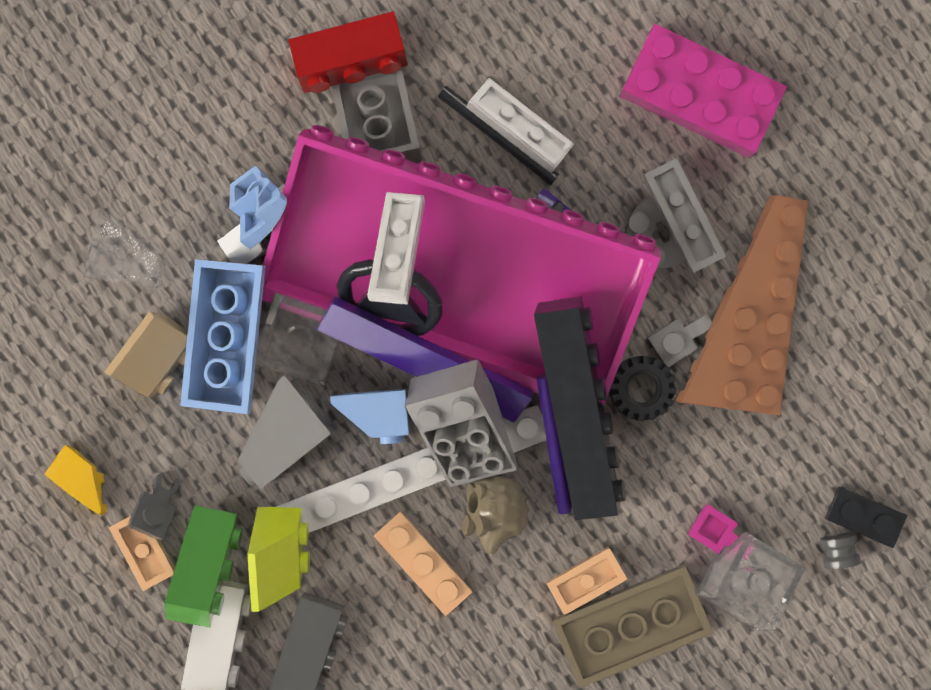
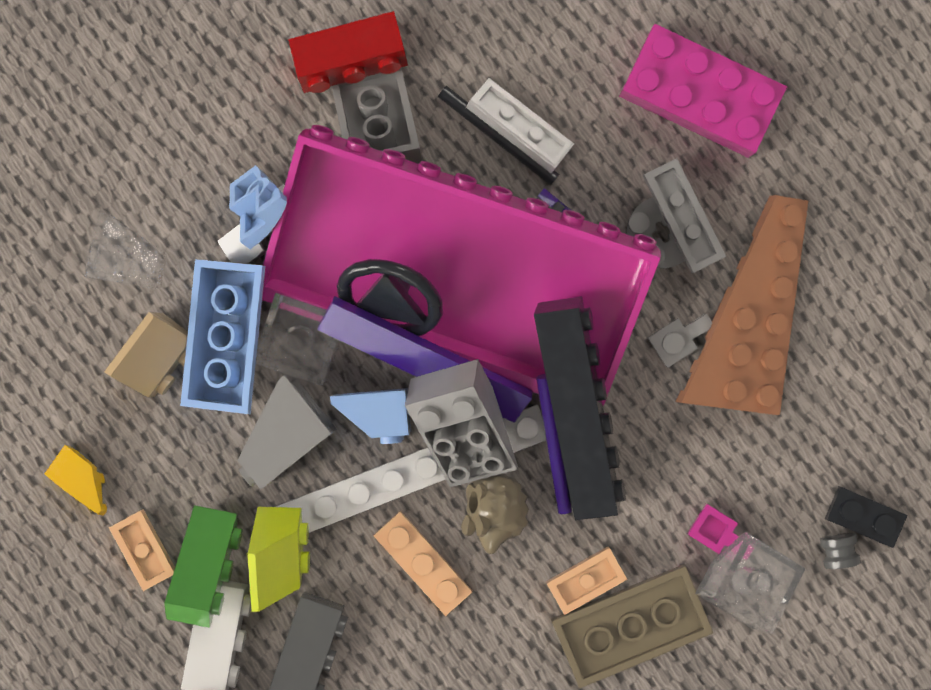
(154, 512): dark grey plate -> none
(396, 248): white tile -> none
(664, 388): black tyre -> none

